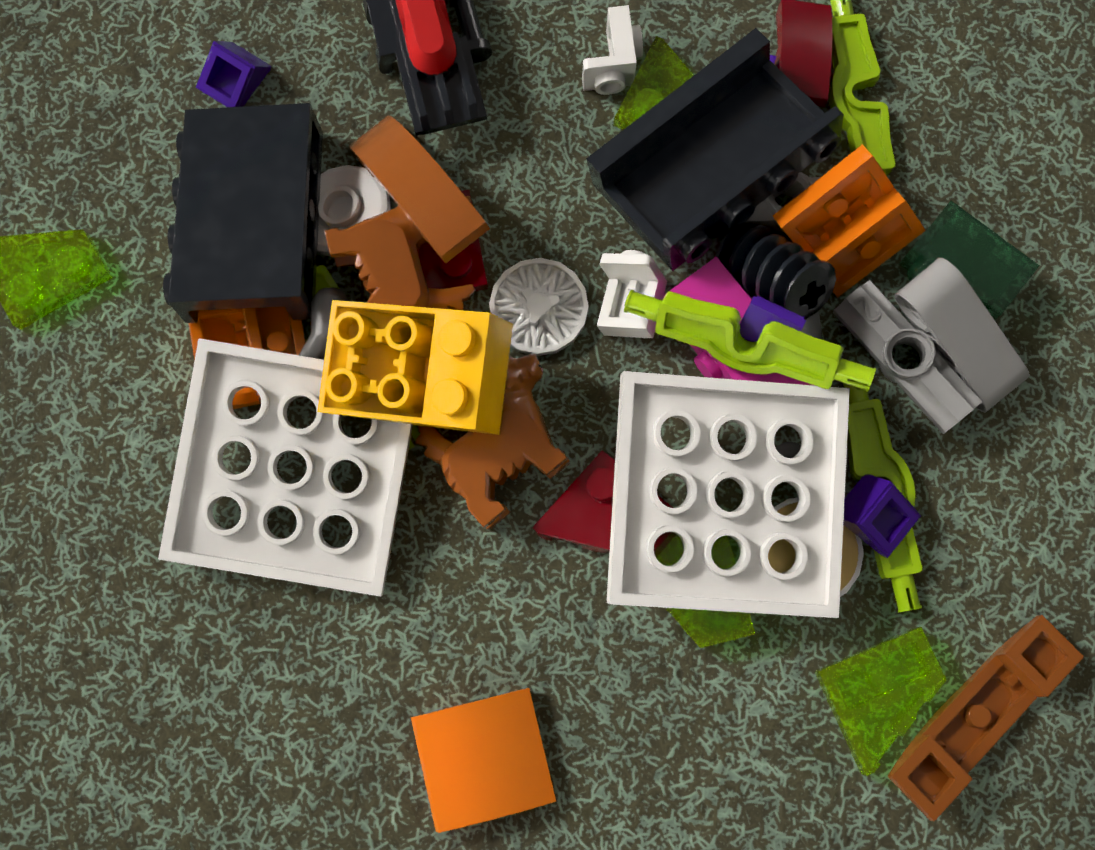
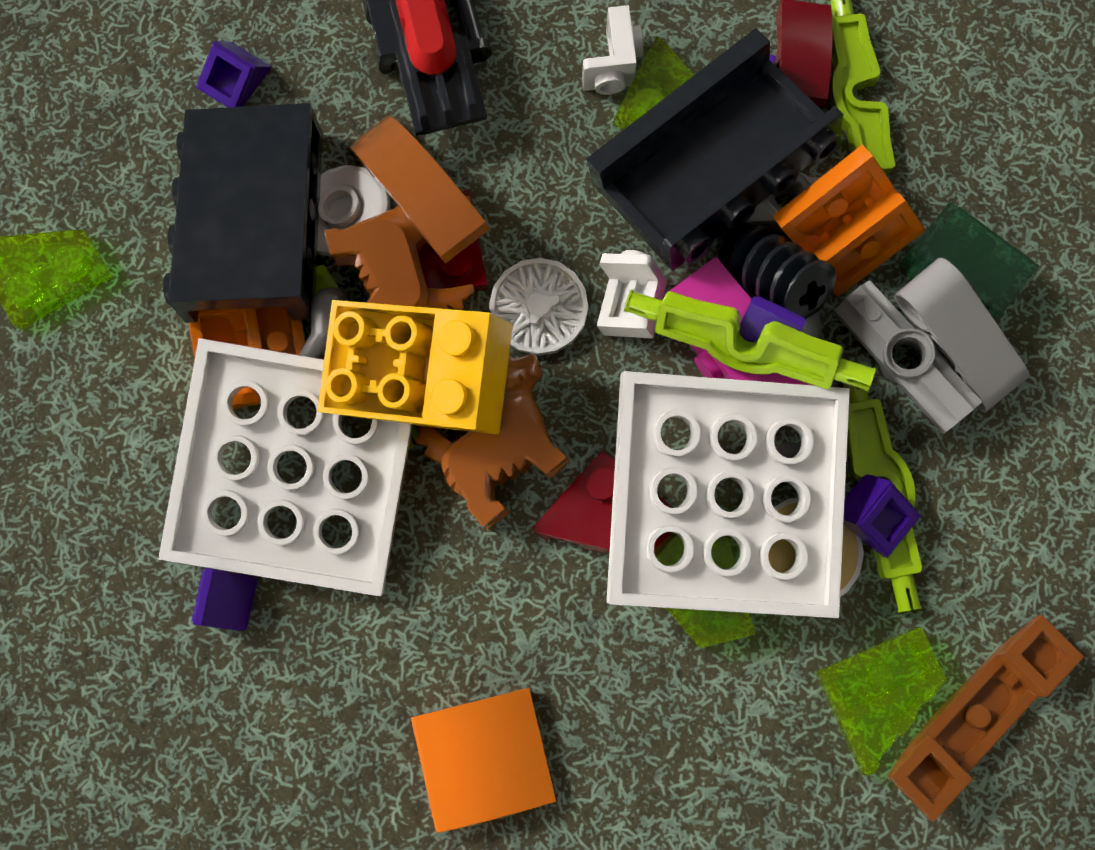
(224, 600): none -> dark purple slope

